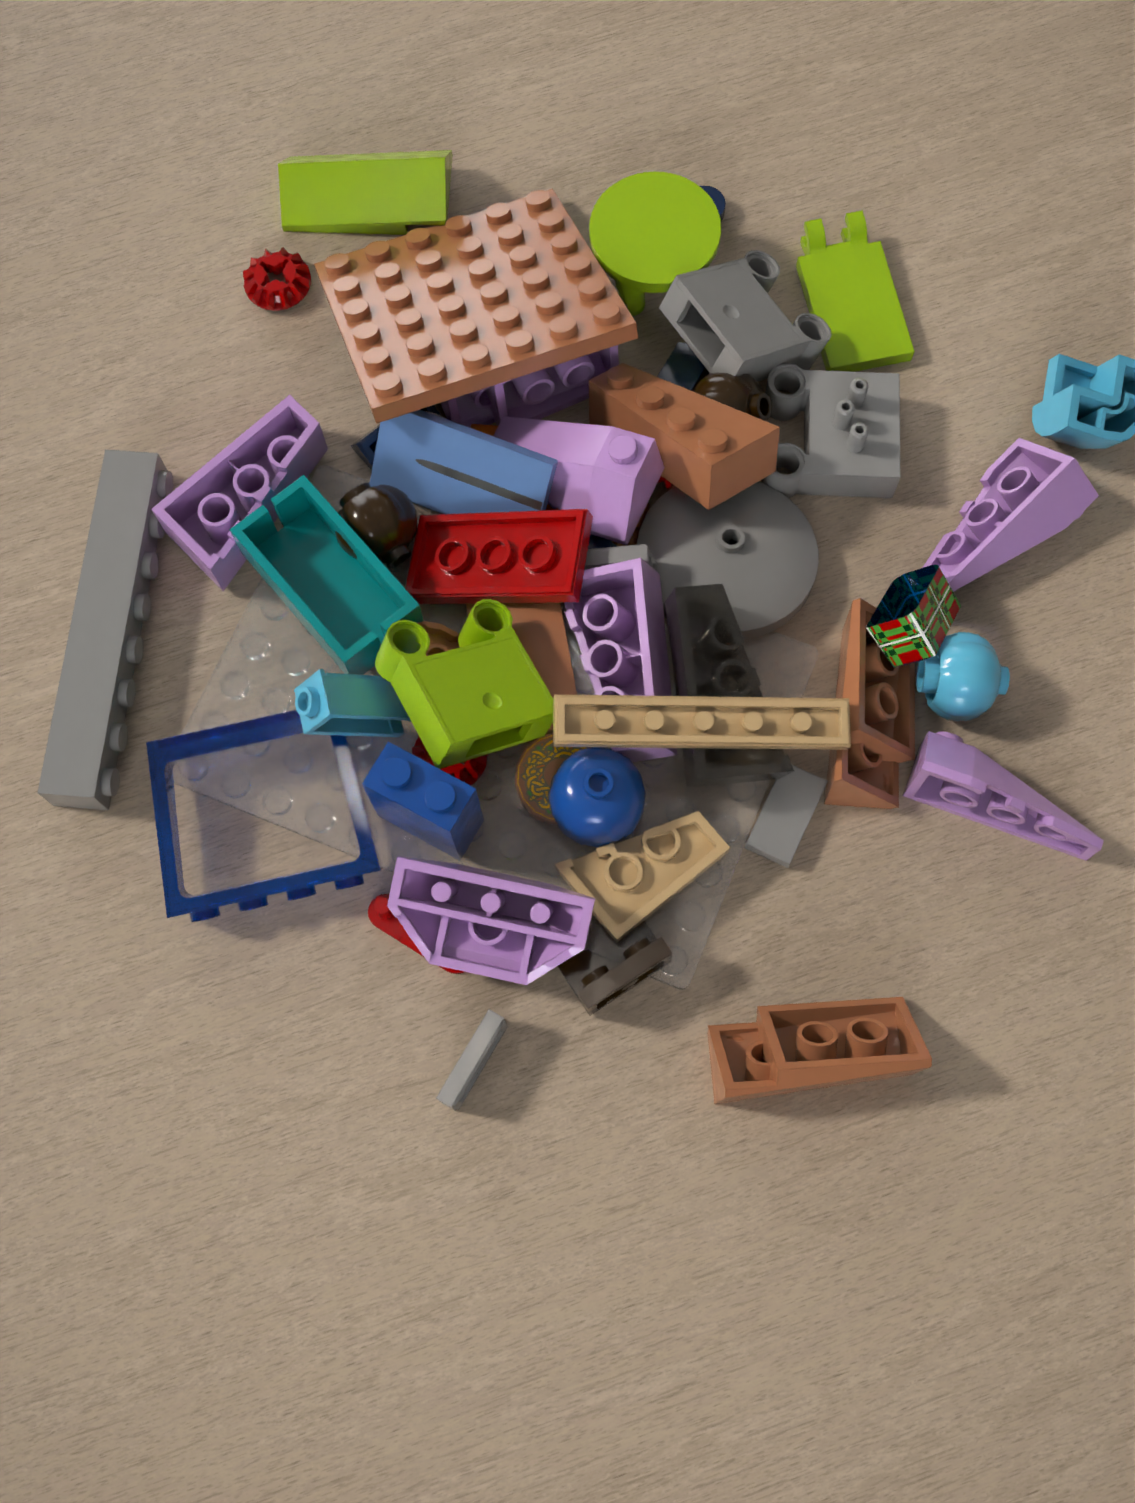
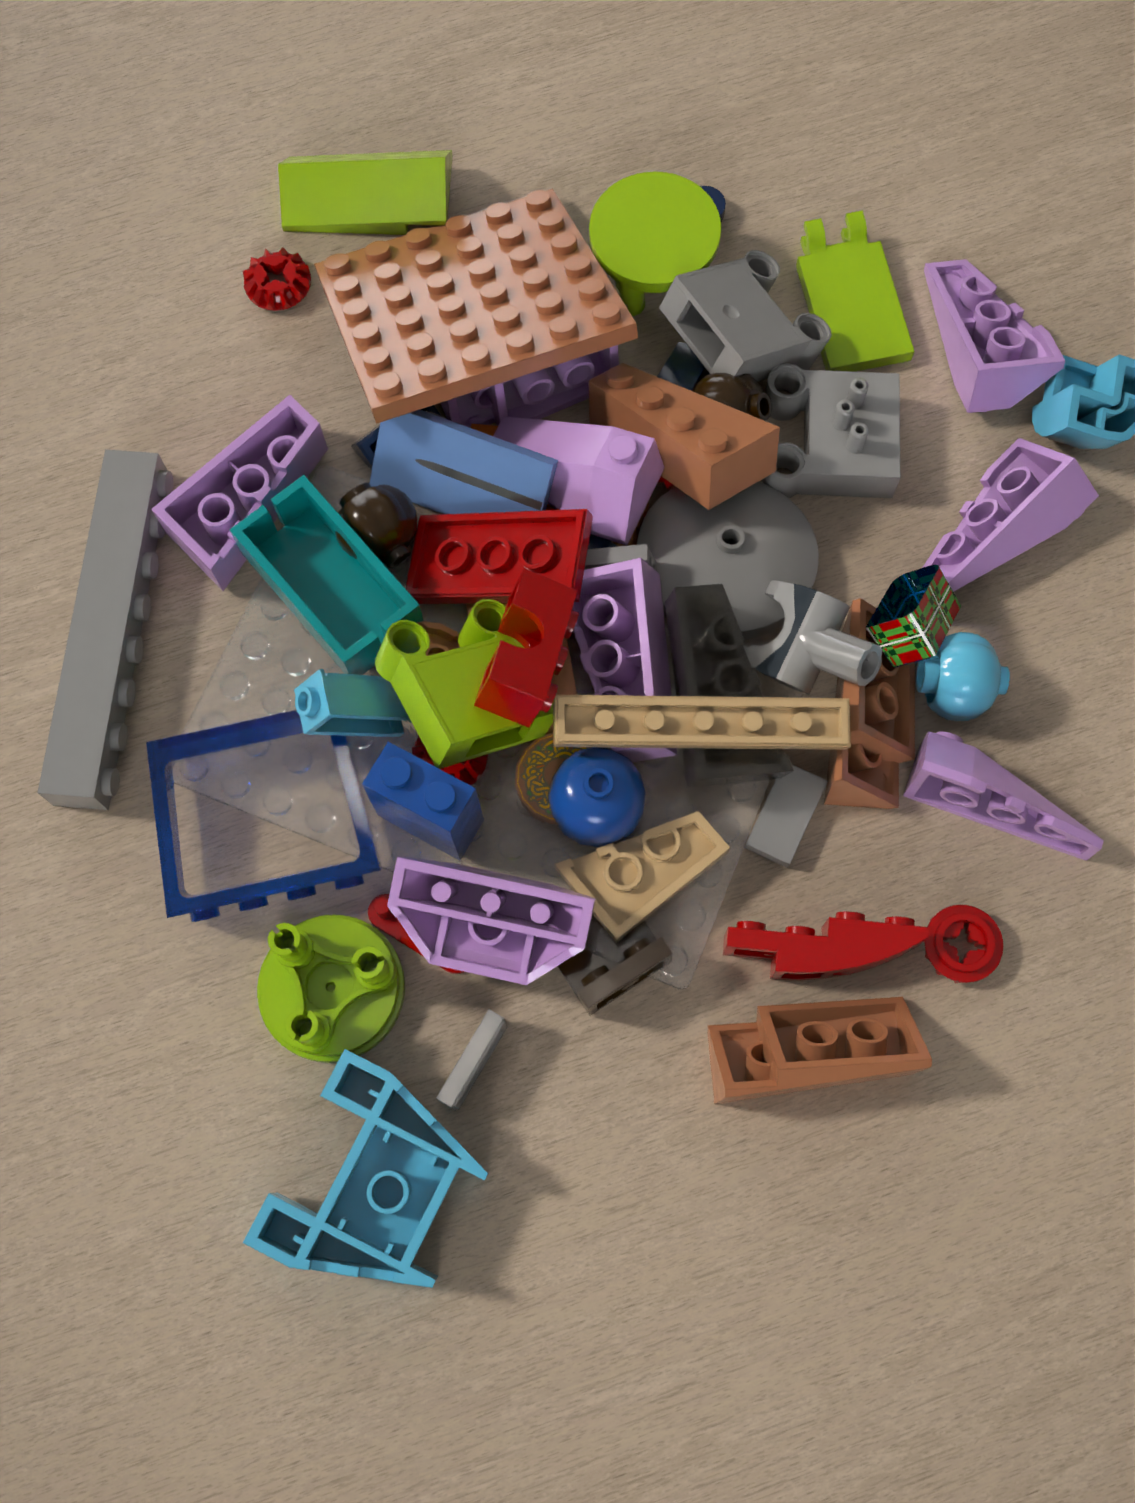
(330, 987): none -> lime piece
(382, 1192): none -> medium azure wedge
(520, 678): none -> red arch
(813, 642): none -> light grey connector
(843, 949): none -> red slope
(980, 931): none -> red gear
(987, 343): none -> lavender wedge

